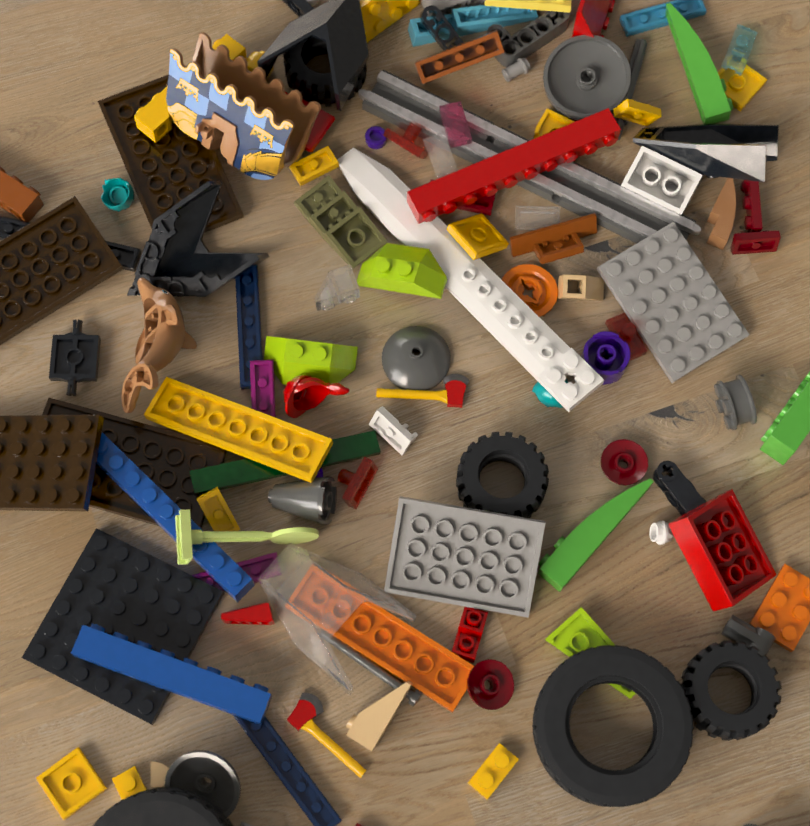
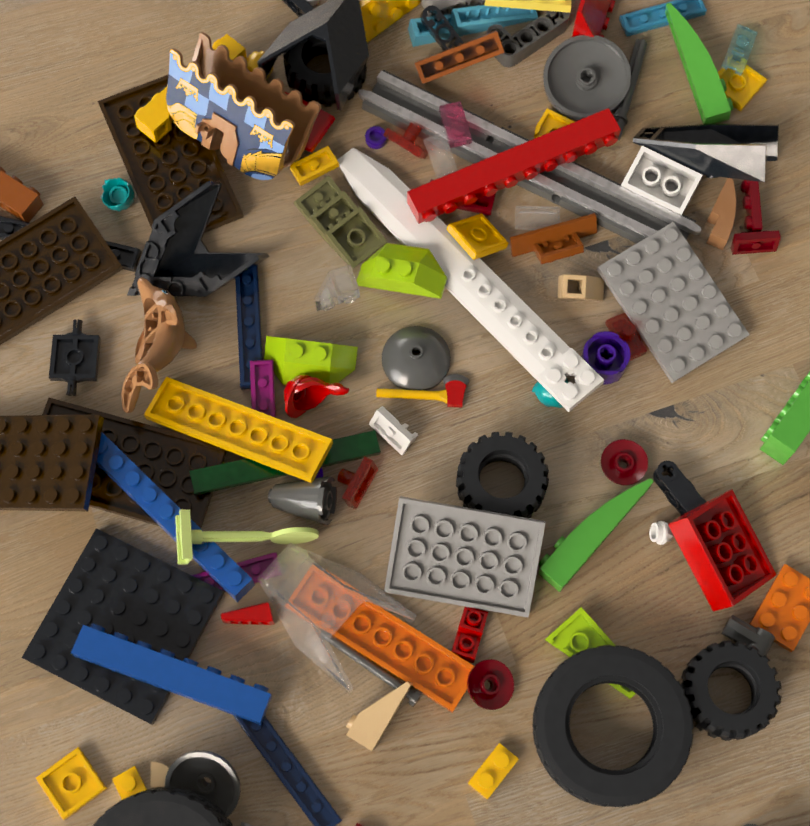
(217, 511): yellow plate -> none
(302, 718): piece -> none
(514, 70): light grey pin -> none
(536, 279): orange gear -> none
(637, 112): yellow plate -> none
(735, 402): dark grey wheel -> none

